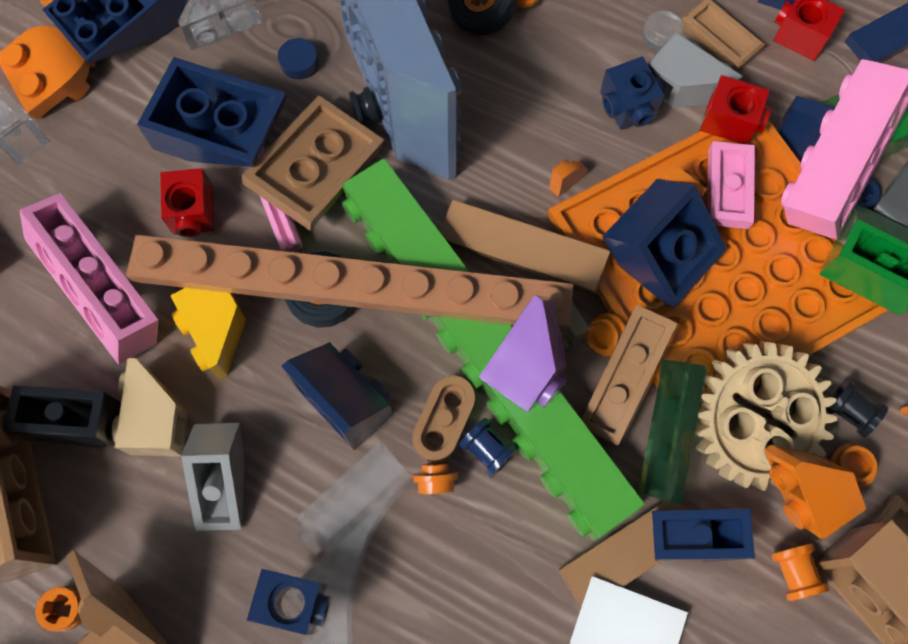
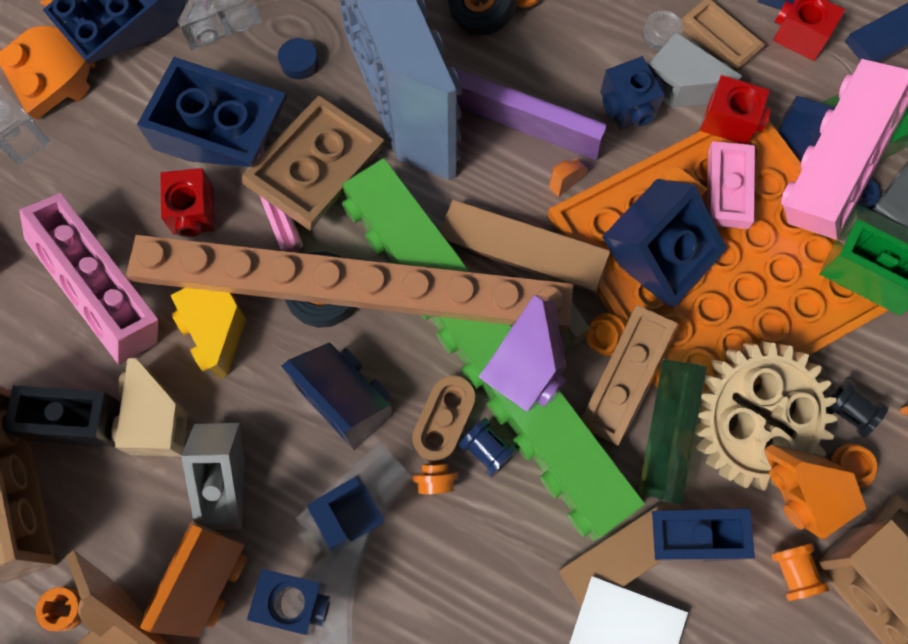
(193, 583): none -> orange slope
(345, 514): none -> dark blue panel
(363, 106): black bush -> none
(530, 115): none -> medium lavender tile

